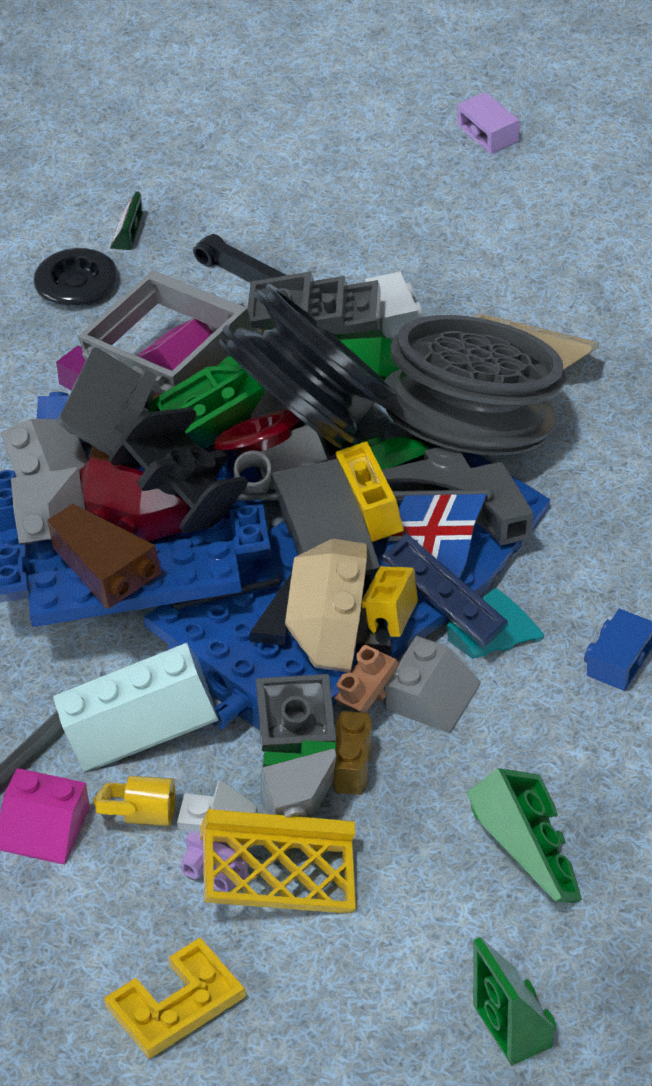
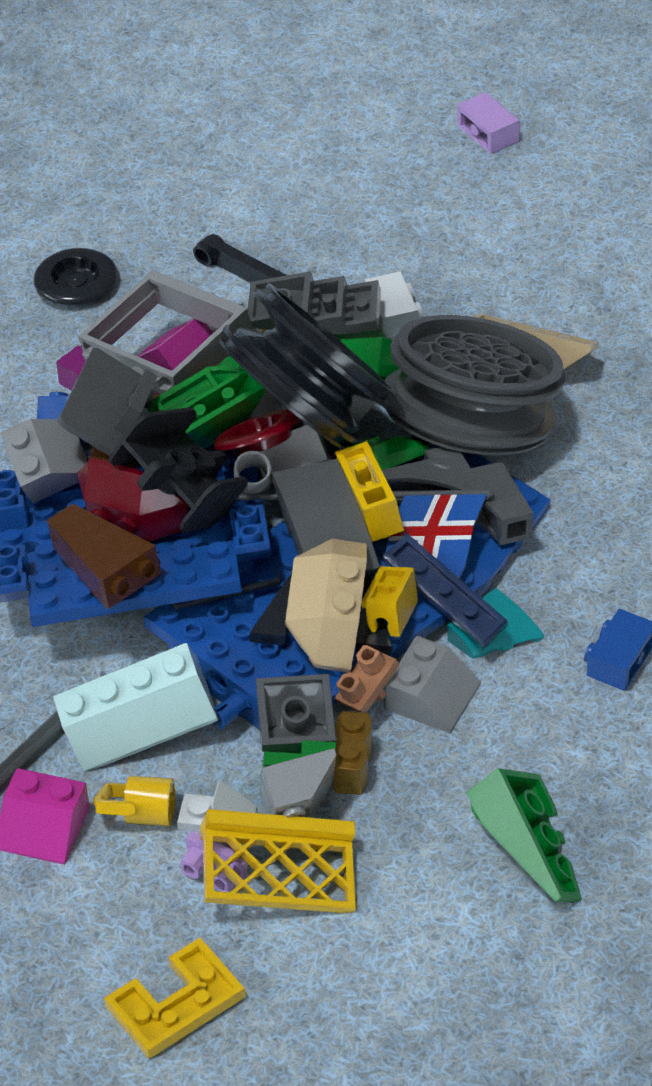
(40, 498): light grey slope -> none
(128, 224): dark green slope -> none
(509, 1006): green slope -> none

